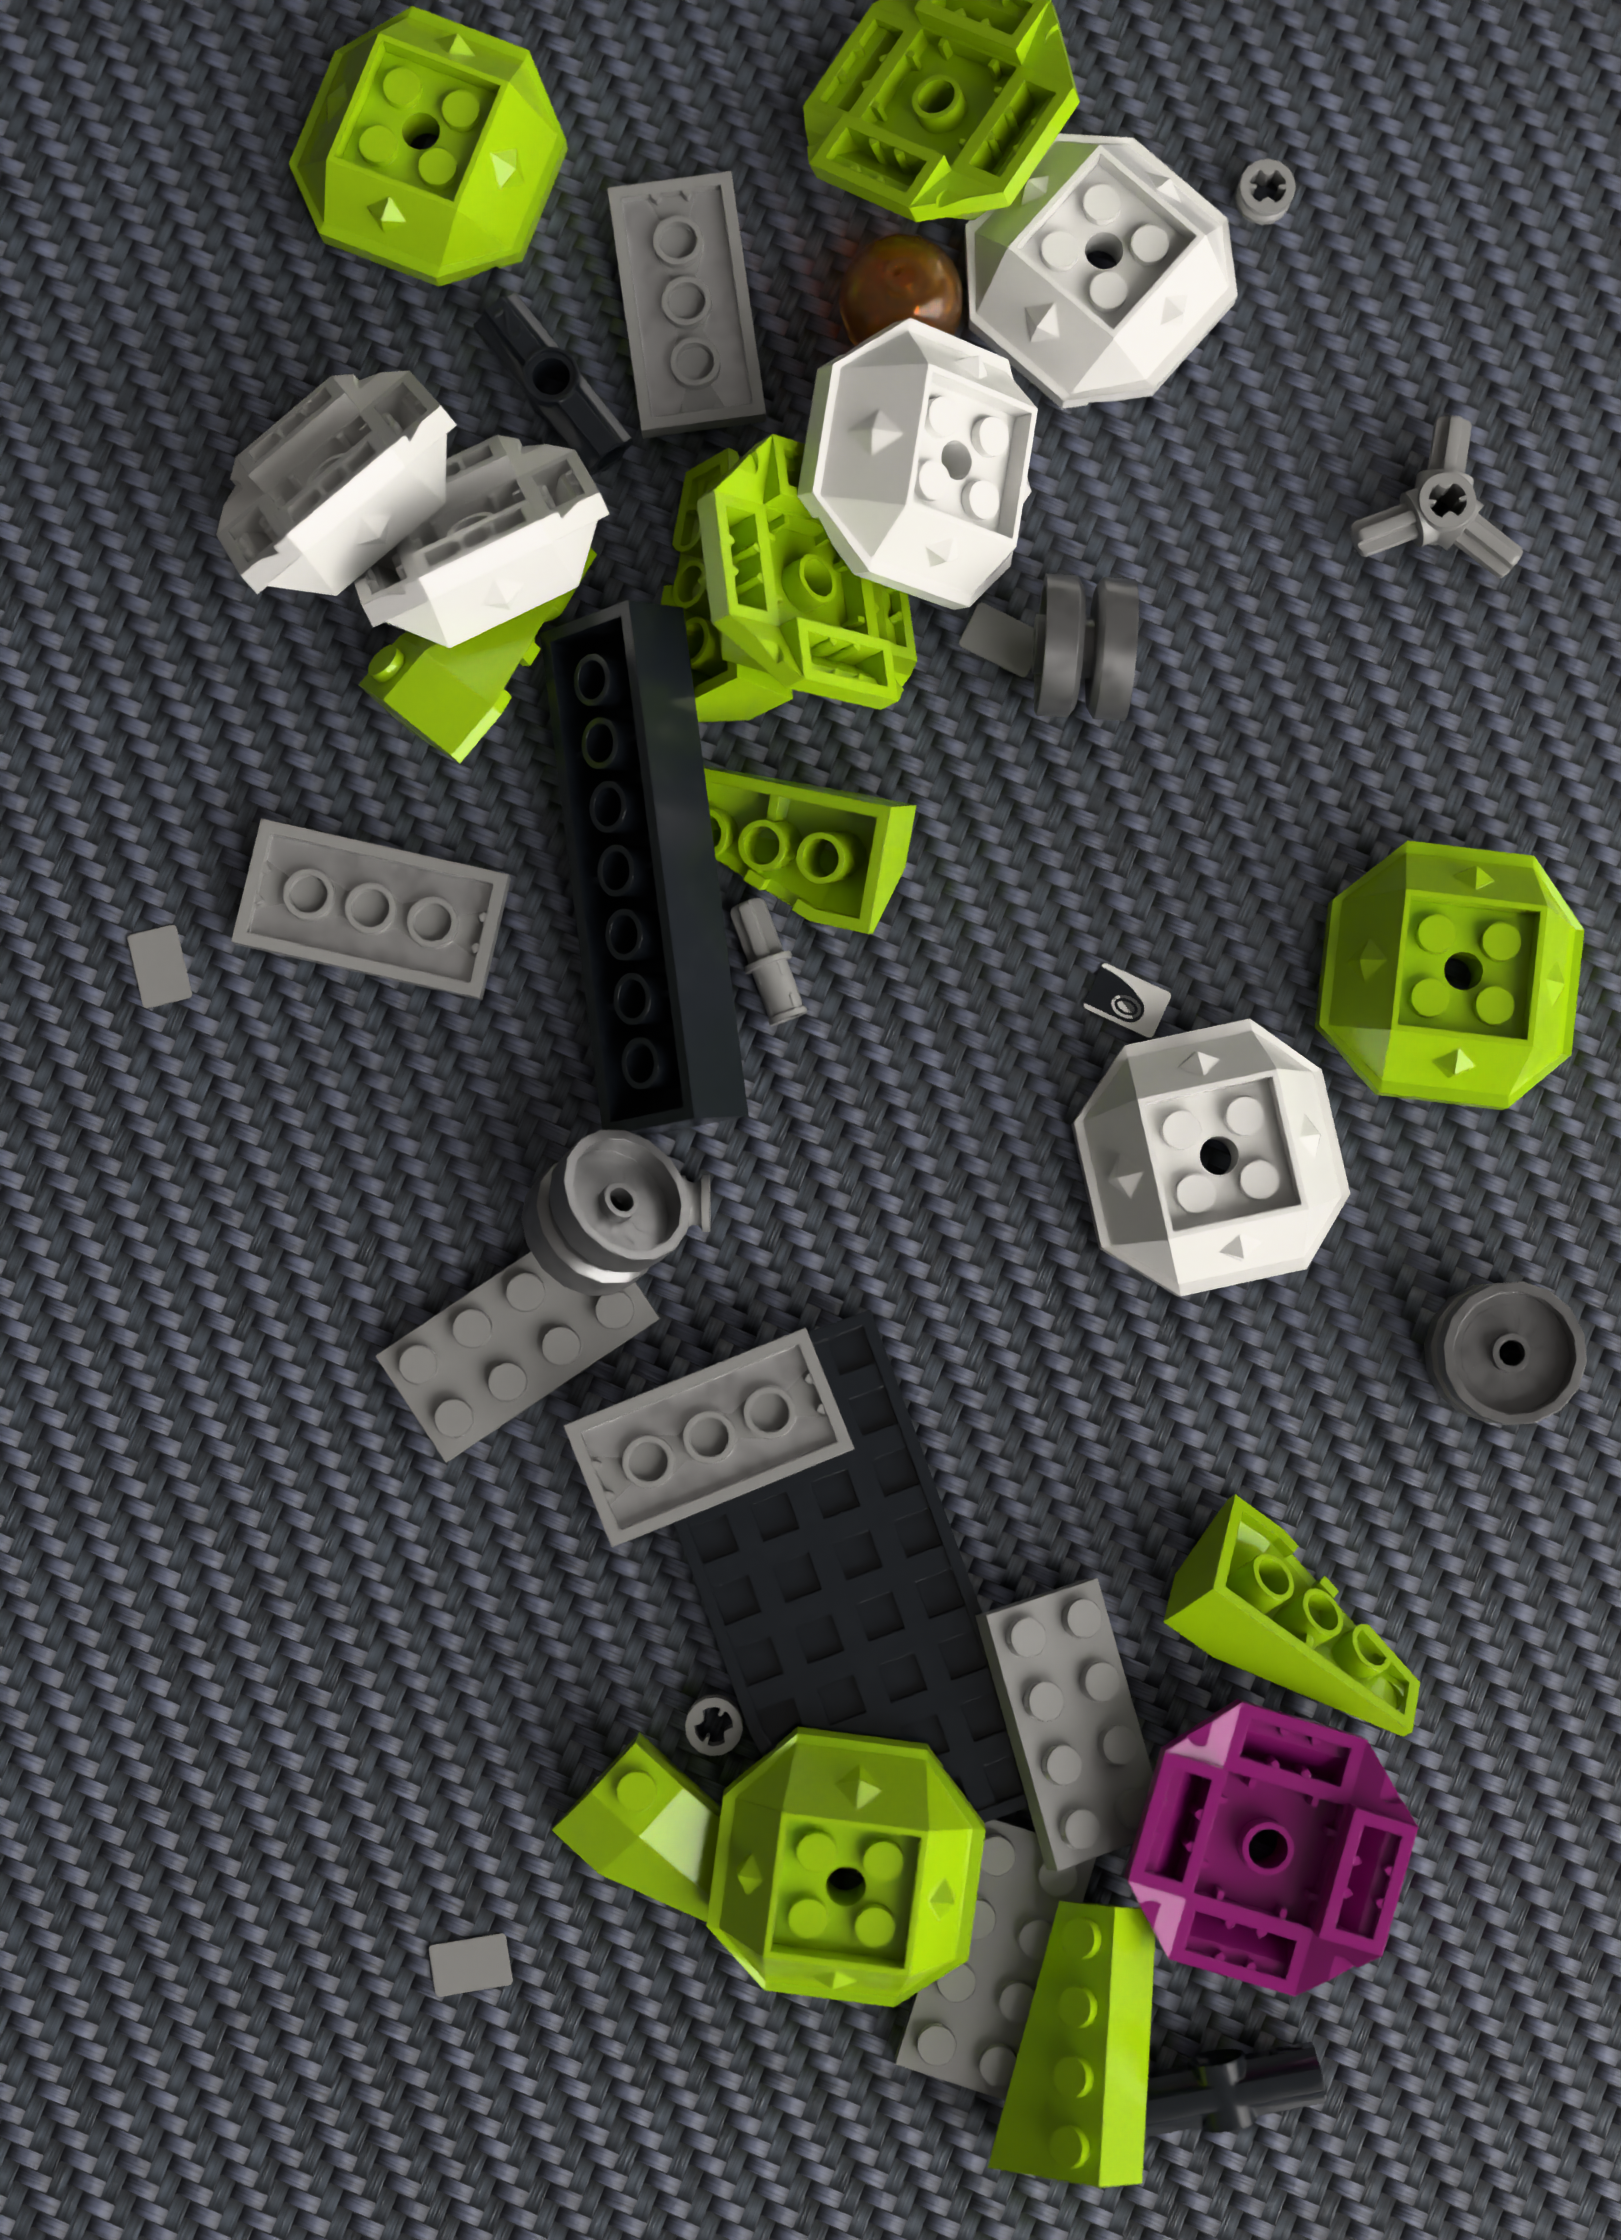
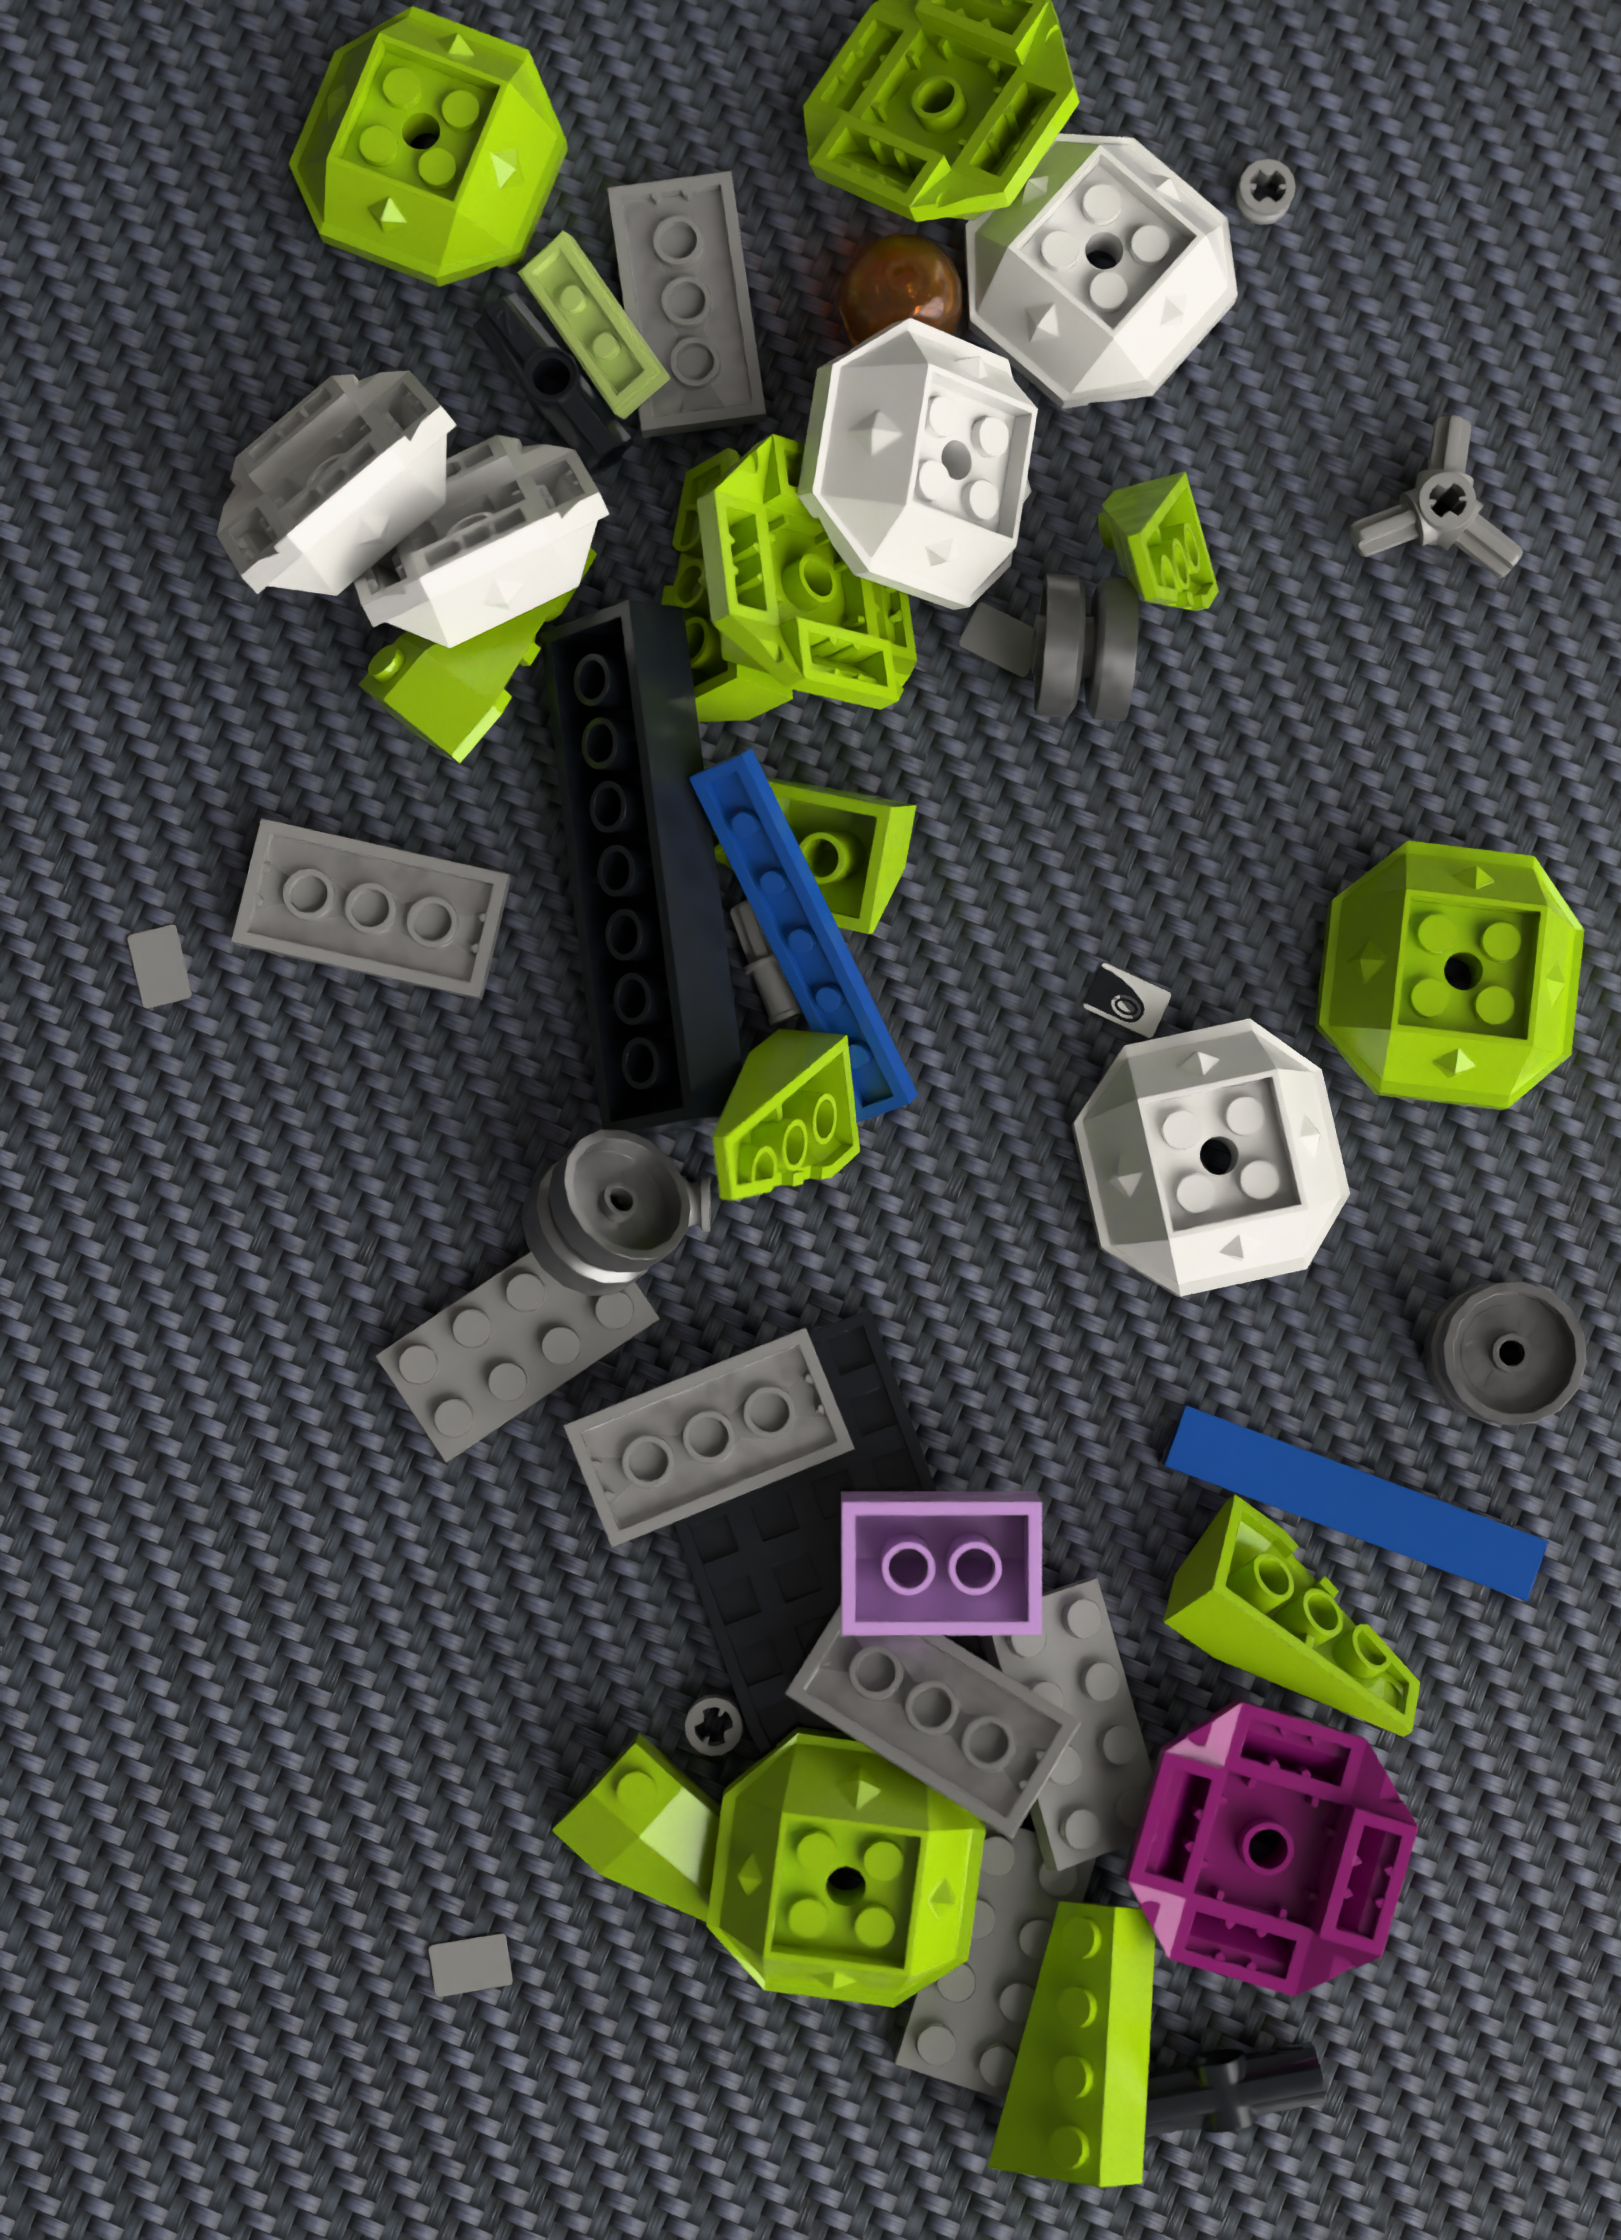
(594, 325): none -> yellowish green tile
(787, 1115): none -> lime wedge
(801, 927): none -> blue plate
(938, 1717): none -> piece
(941, 1563): none -> lavender slope
(1160, 542): none -> lime wedge
(1355, 1503): none -> blue tile

